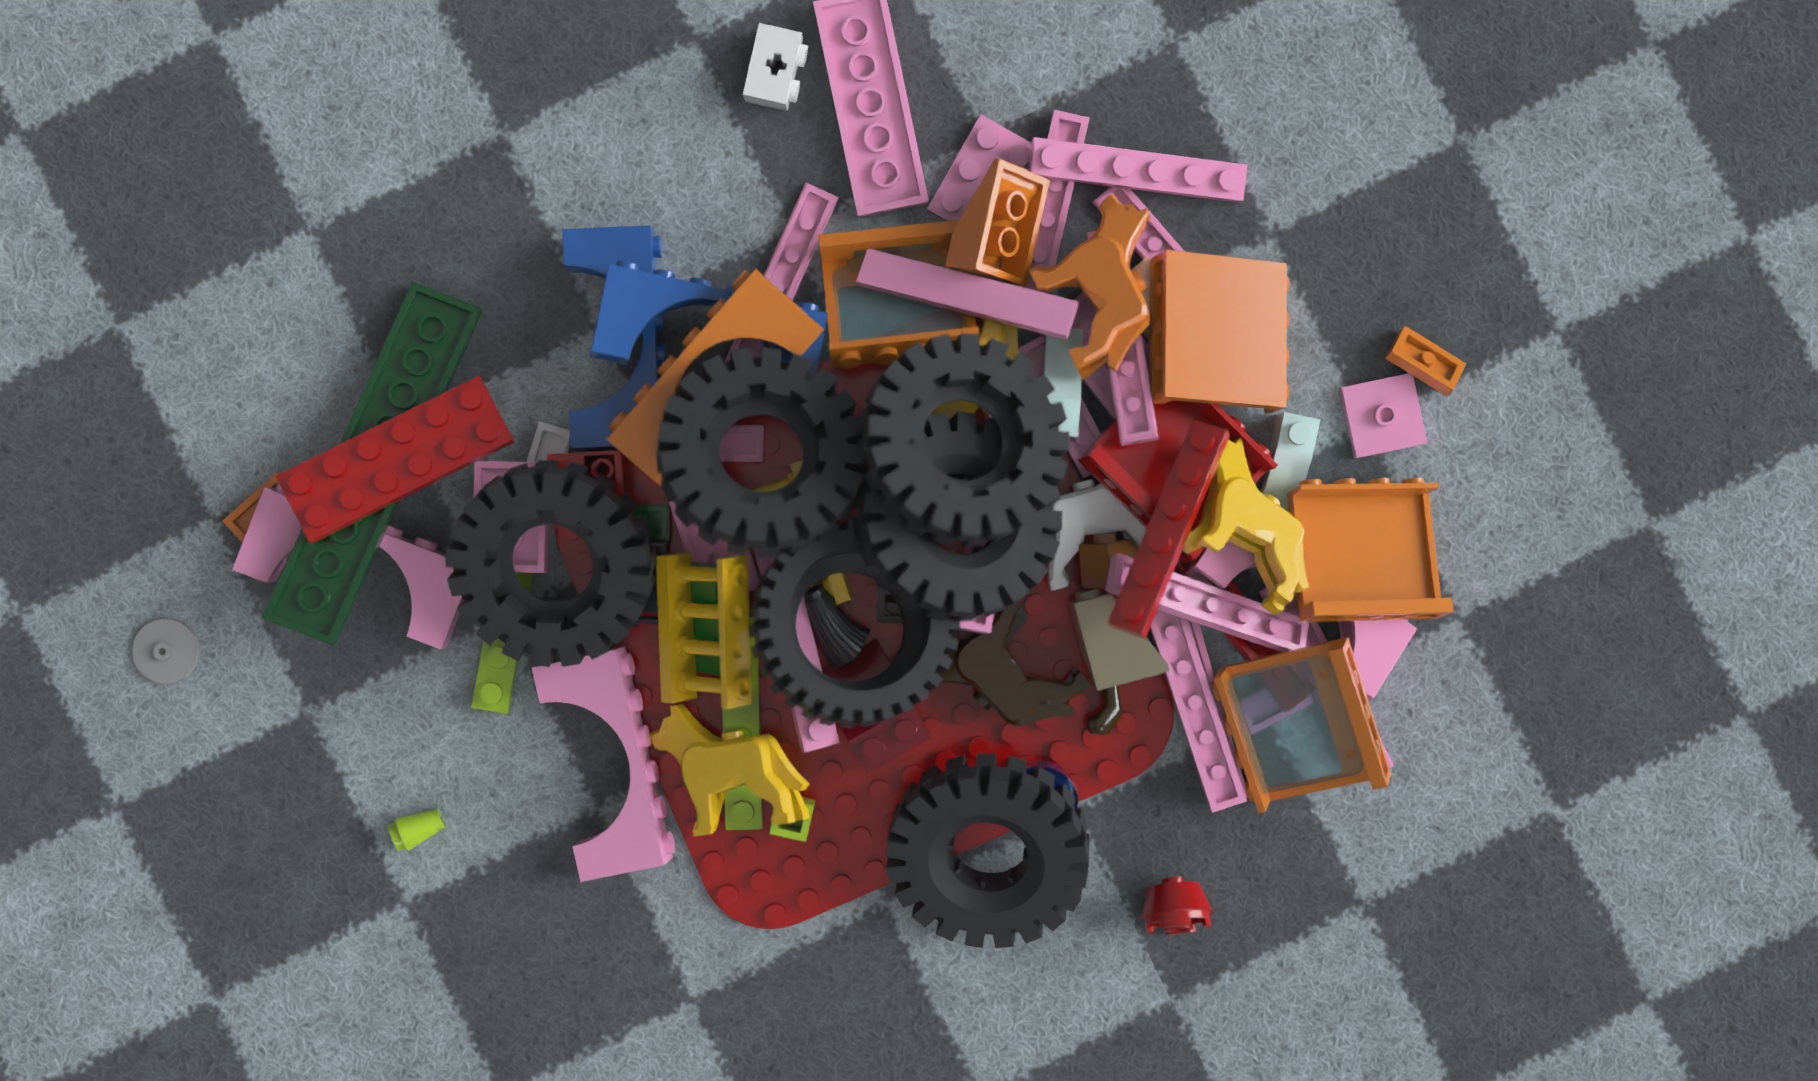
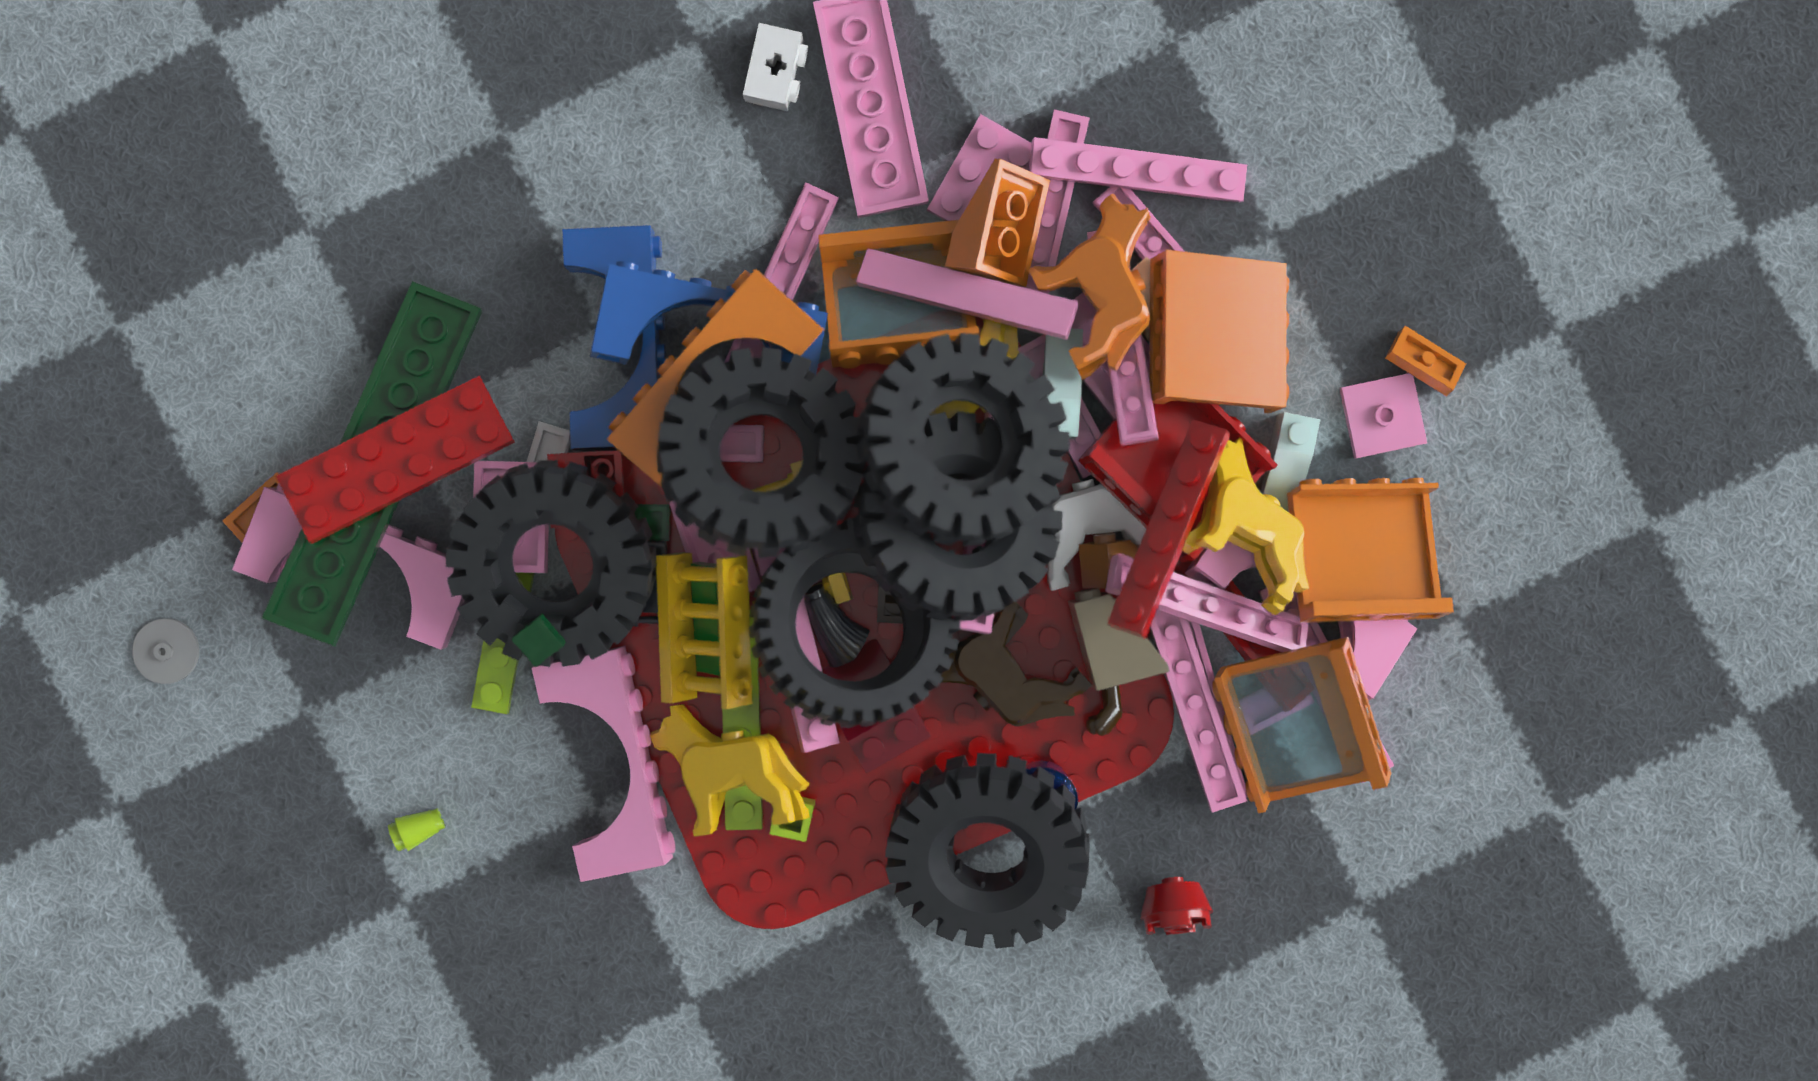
(538, 640): none -> dark green tile

